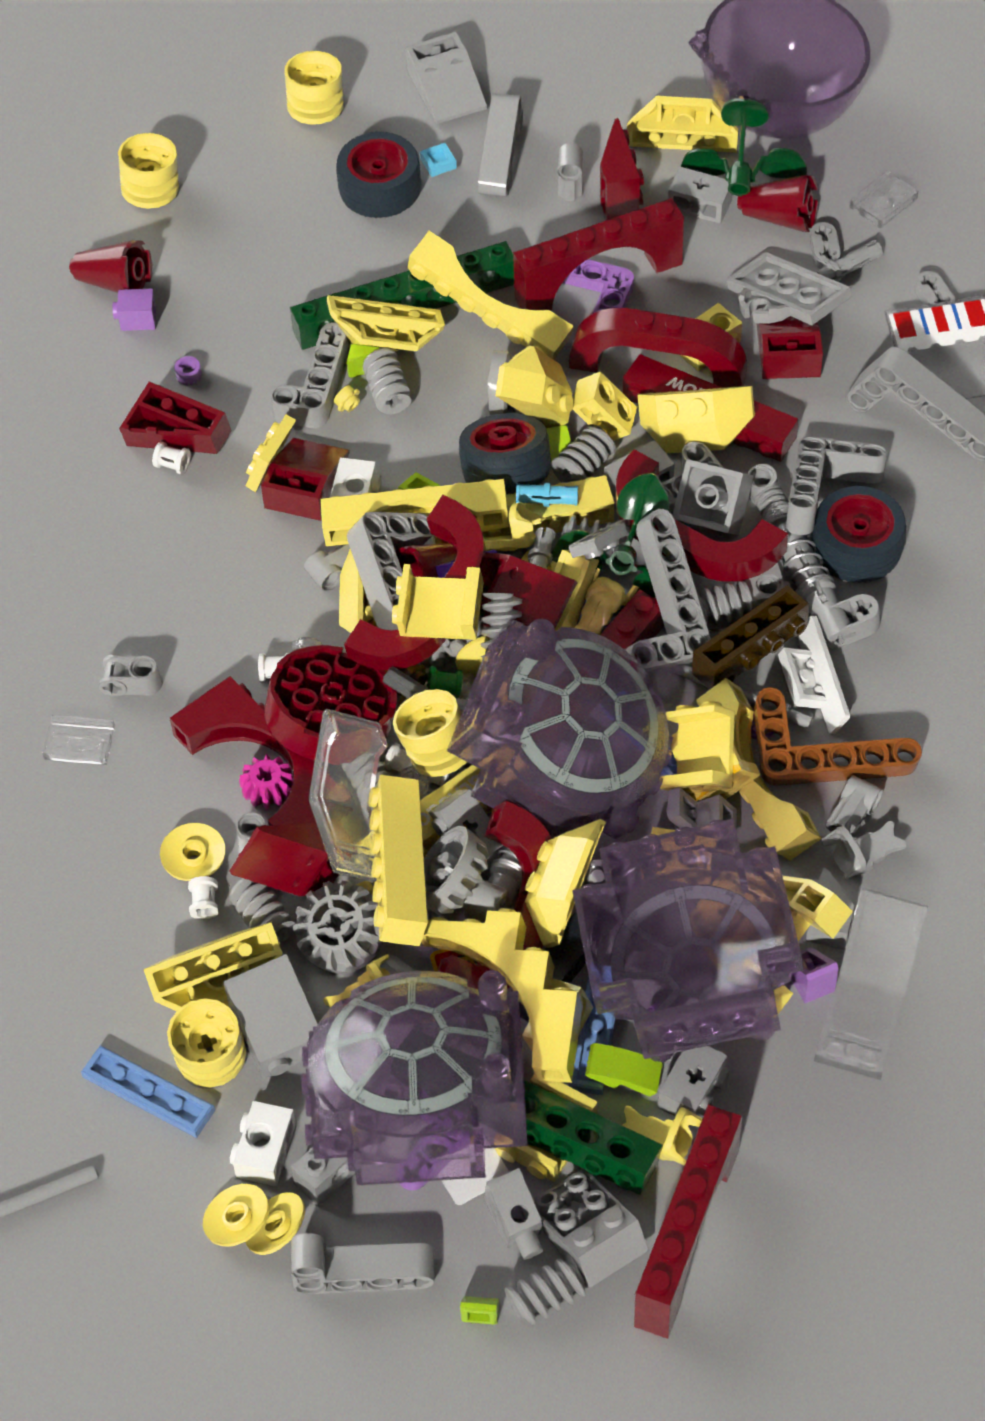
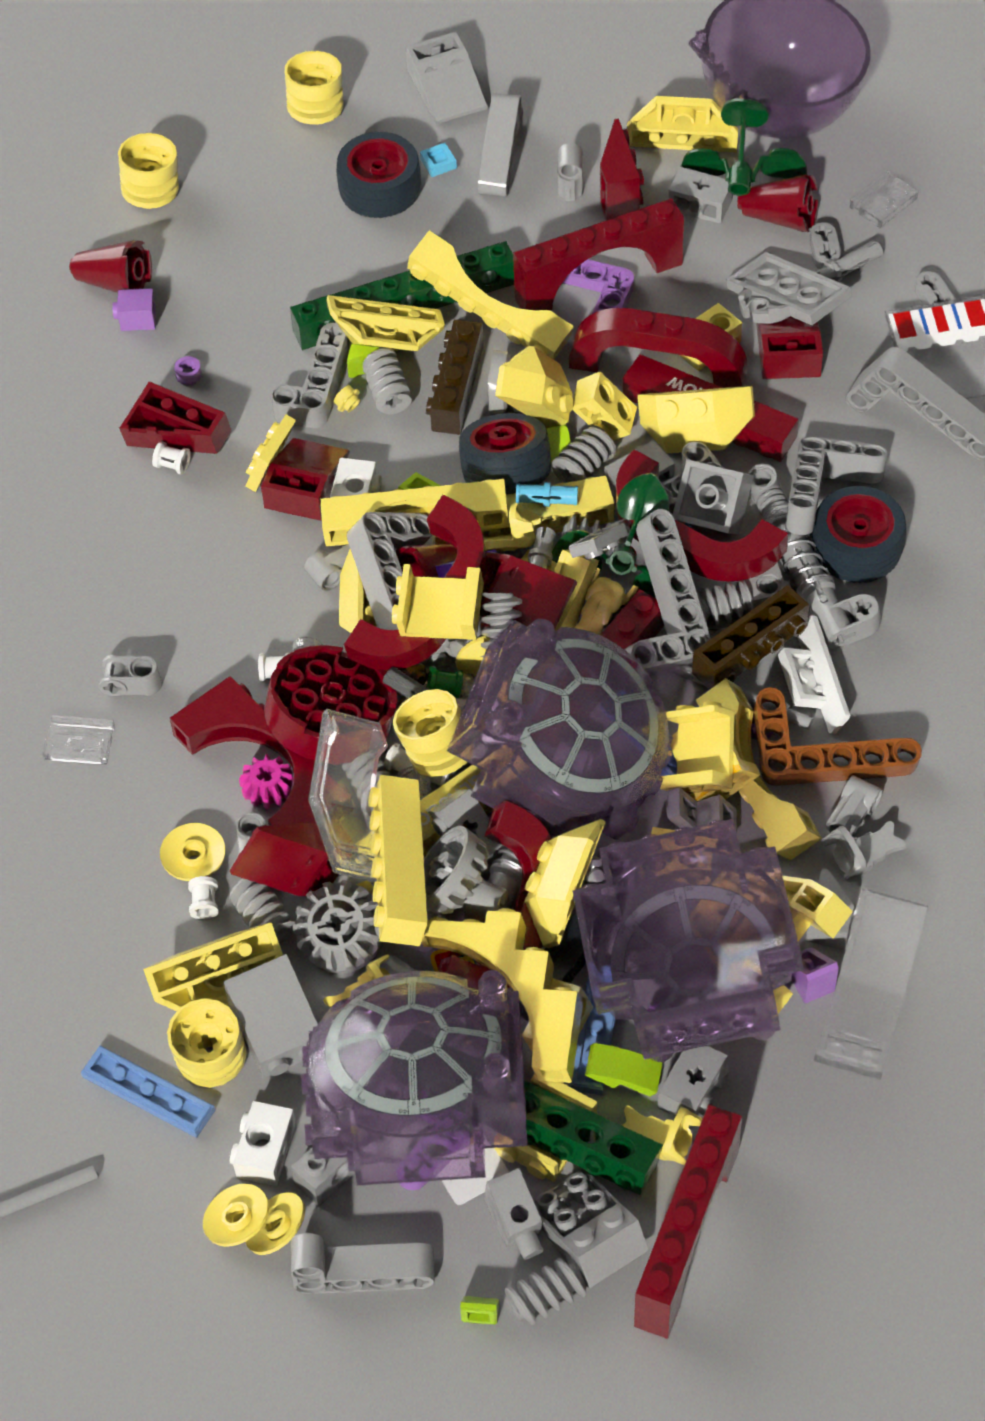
(456, 377): none -> dark brown brick

